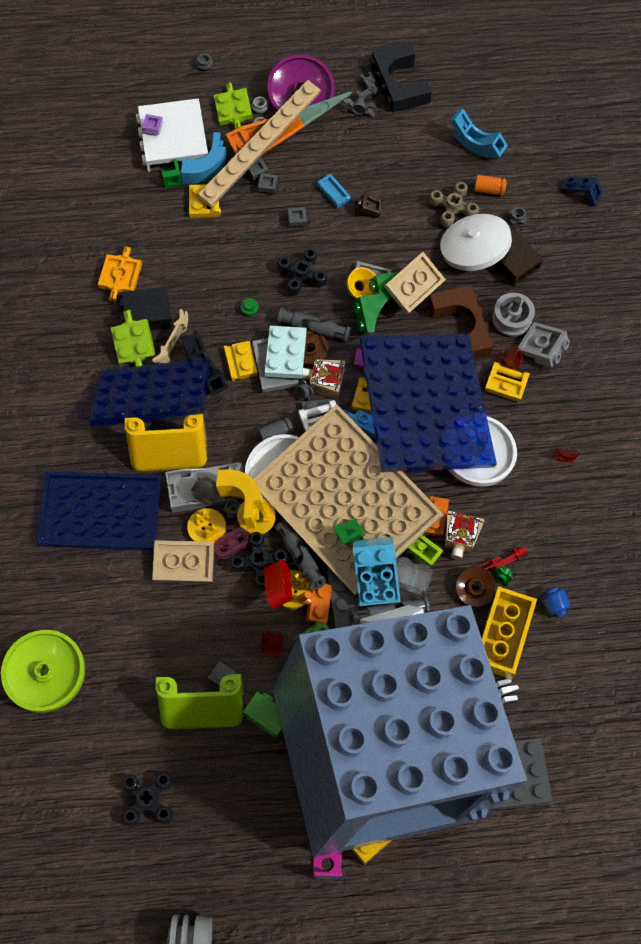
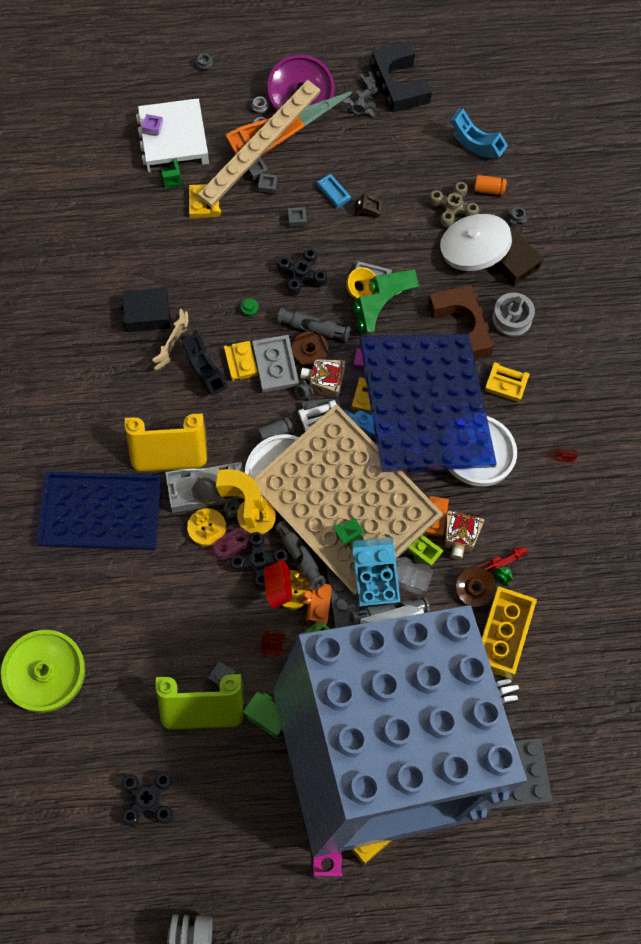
(119, 273): light orange plate -> none
(133, 340): lime plate -> none
(150, 392): clear blue plate -> none
(183, 561): tan plate -> none
(205, 168): dark azure arch -> none
(233, 106): lime plate -> none
(285, 352): light aqua plate -> none
(414, 282): tan plate -> none
(513, 358): clear red tile -> none
(544, 344): light grey plate -> none
(555, 602): blue head -> none
(589, 186): dark blue bracket -> none

